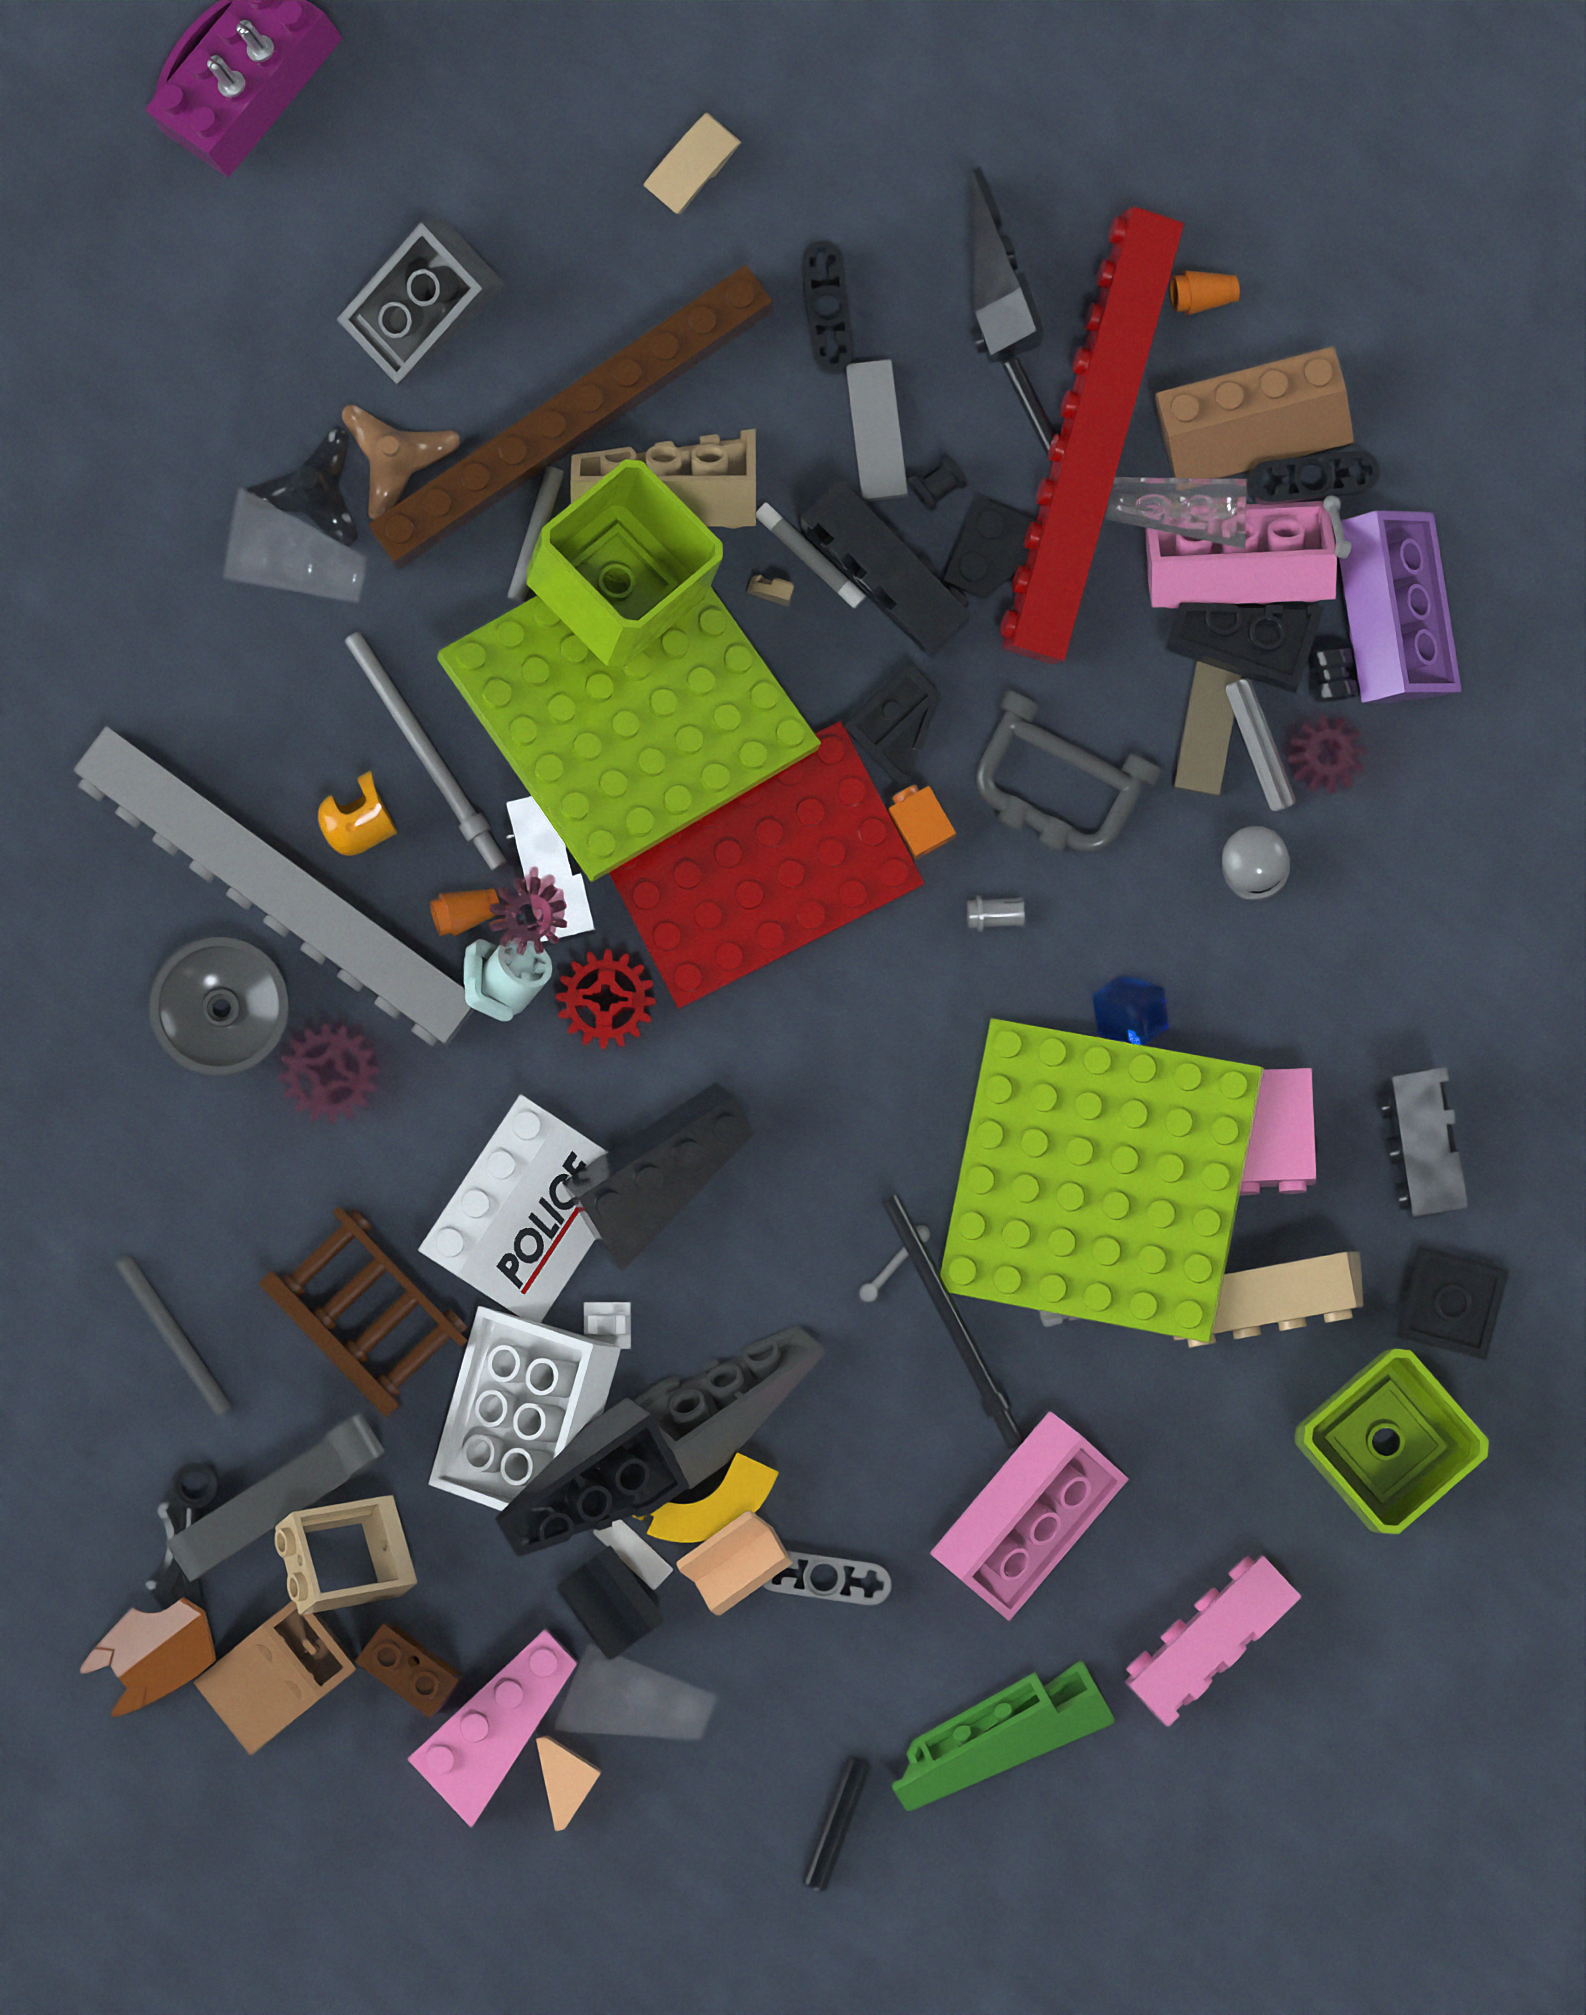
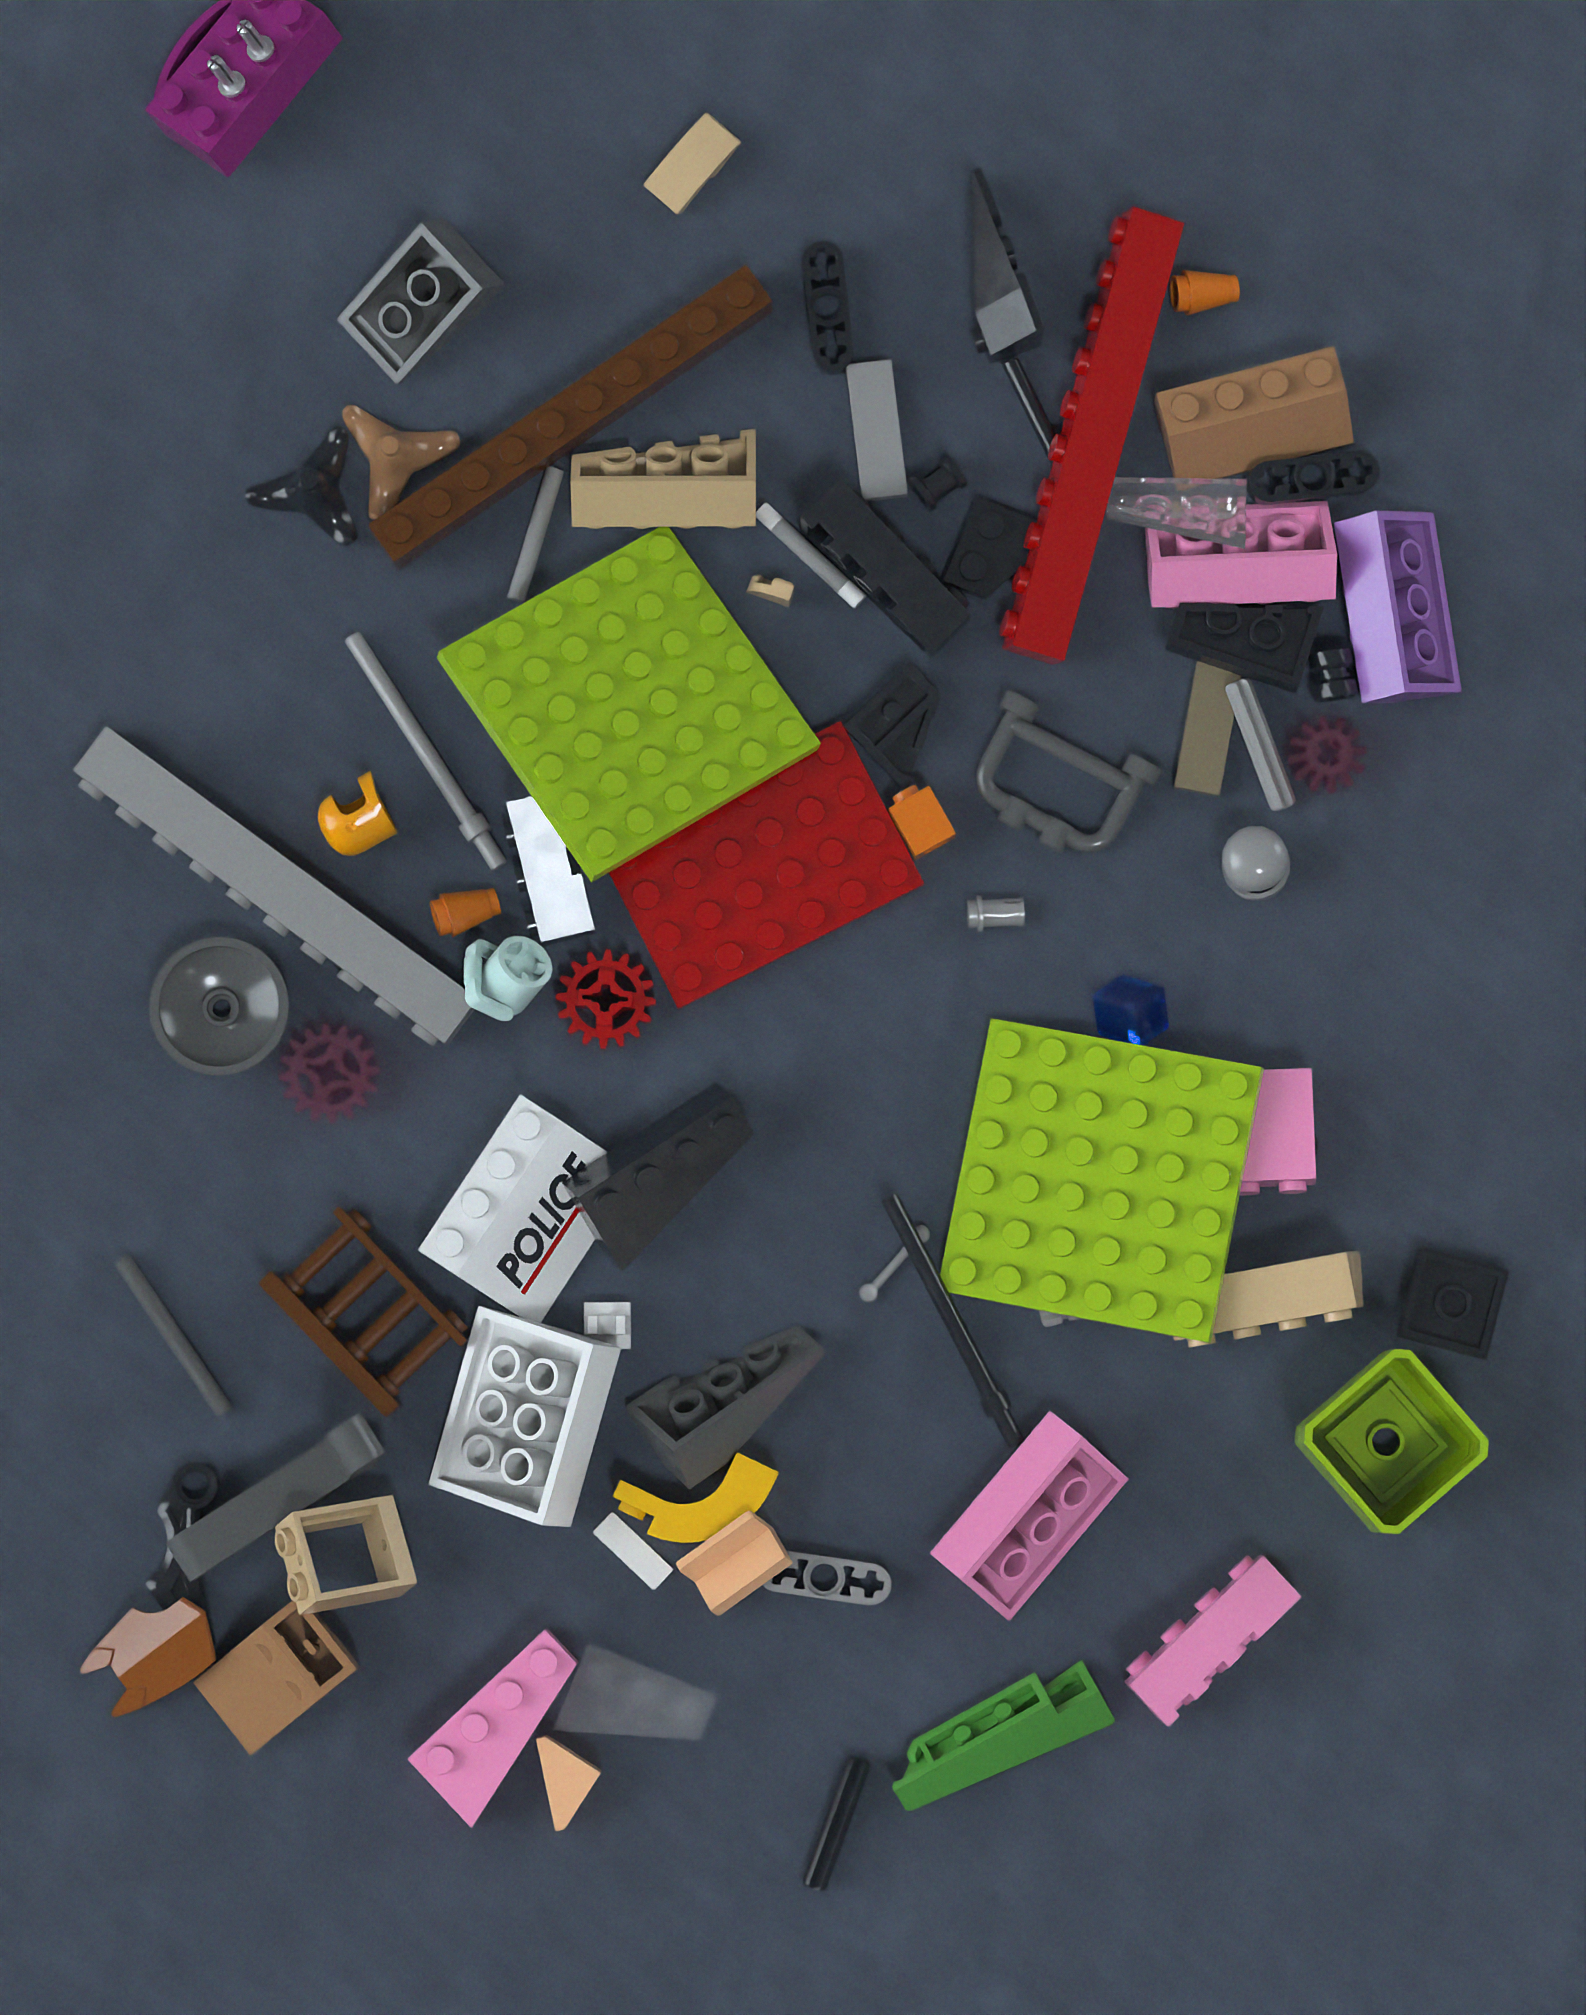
(289, 554): clear wing -> none
(392, 1661): reddish brown window -> none
(519, 928): clear pink gear -> none
(603, 1475): black wedge -> none
(609, 1603): black panel -> none
(628, 530): lime plate -> none
(1332, 505): light grey hinge -> none
(1423, 1143): wedge -> none

